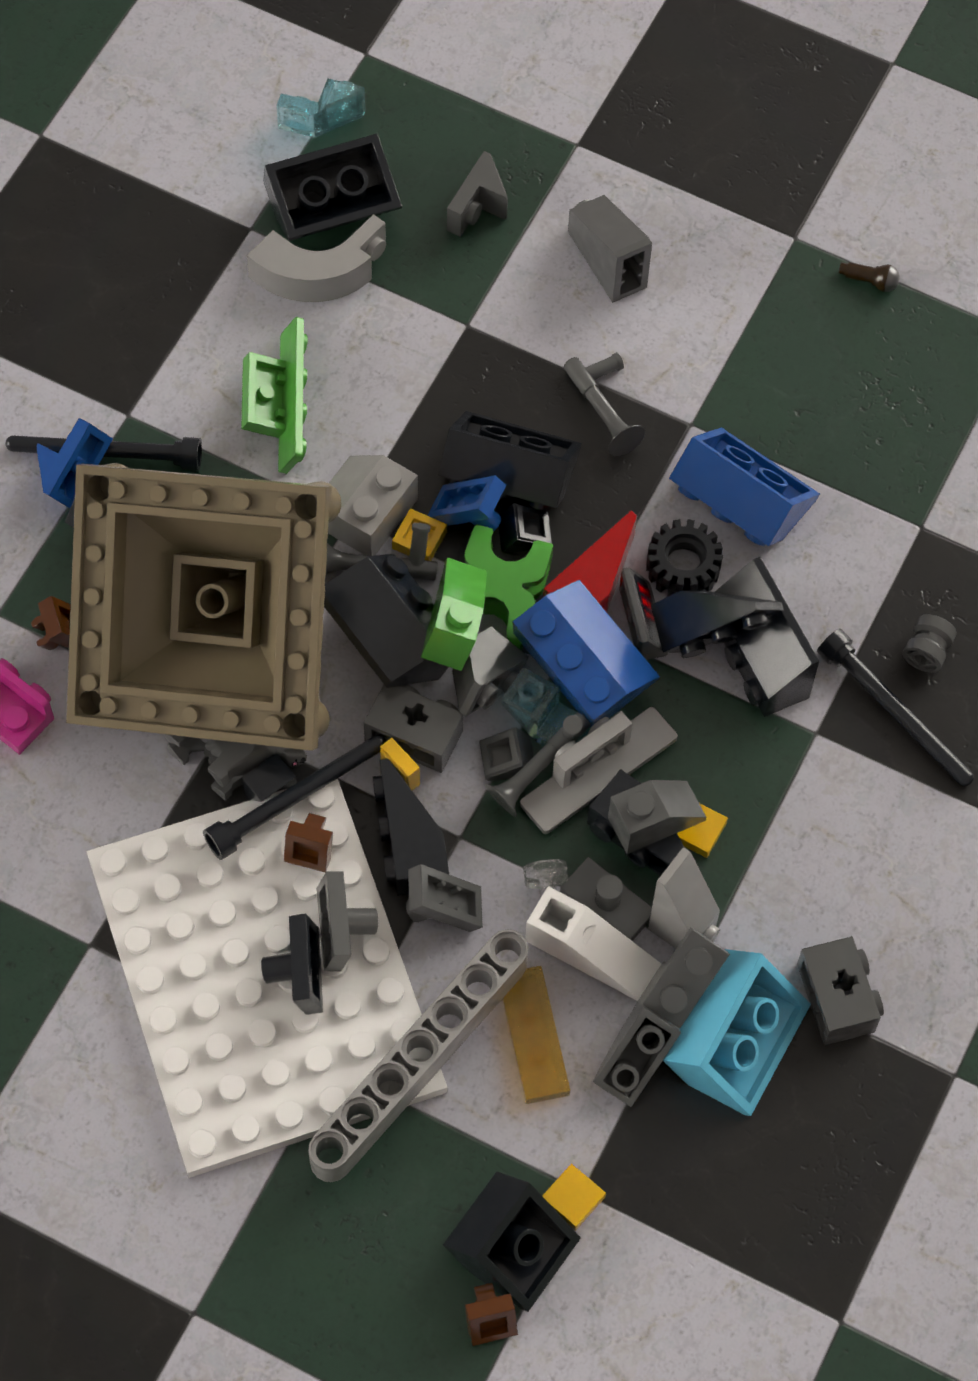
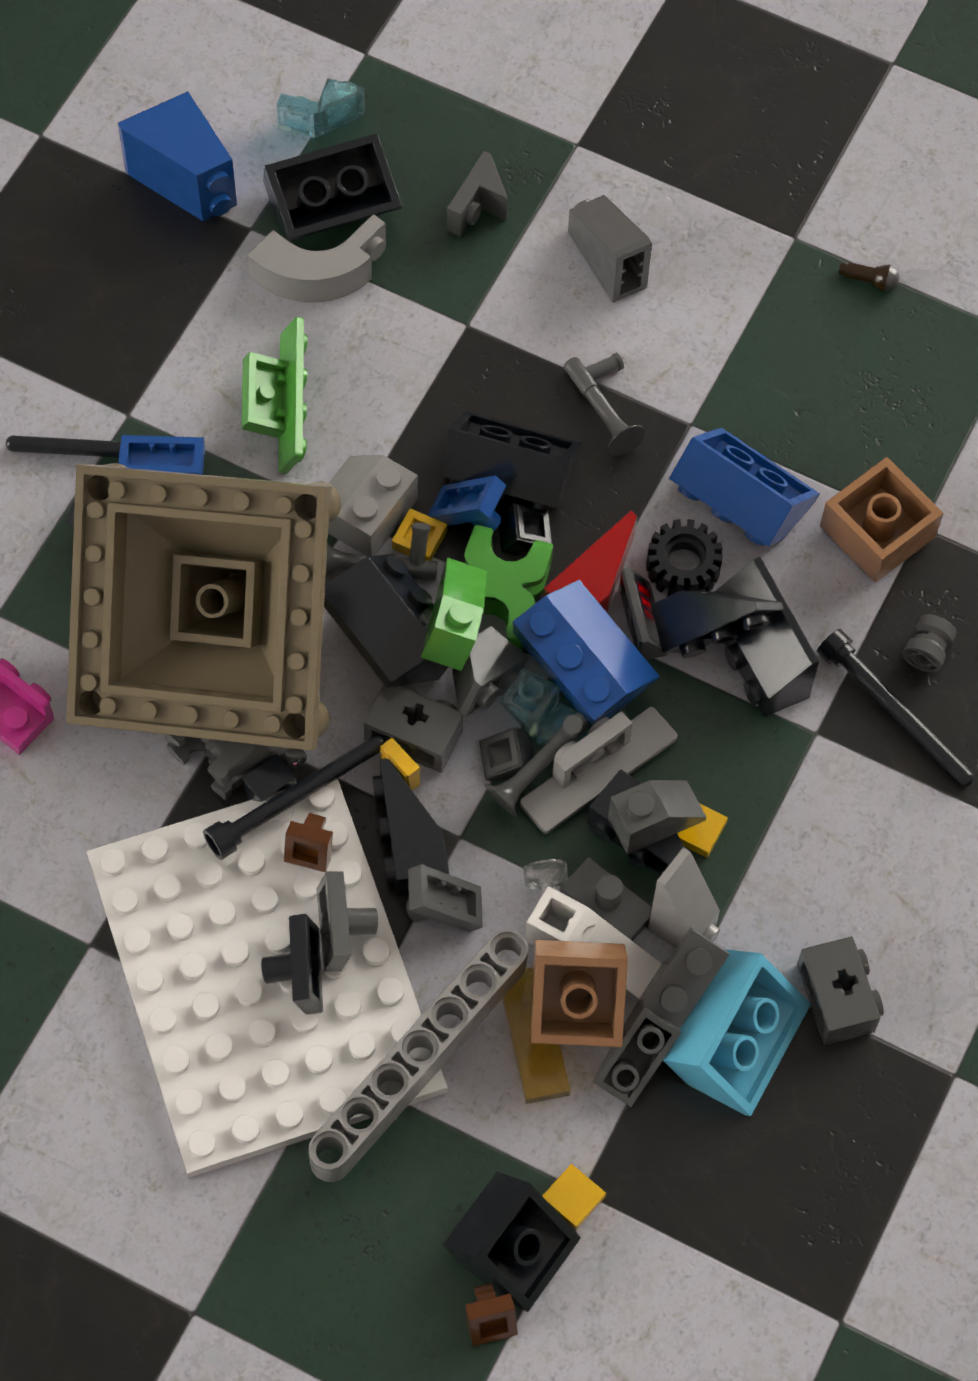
(55, 621): reddish brown tile -> none
(58, 470): blue slope -> none
(163, 453): none -> blue tile
(179, 157): none -> blue slope
(578, 993): none -> medium nougat brick
(881, 519): none -> medium nougat brick

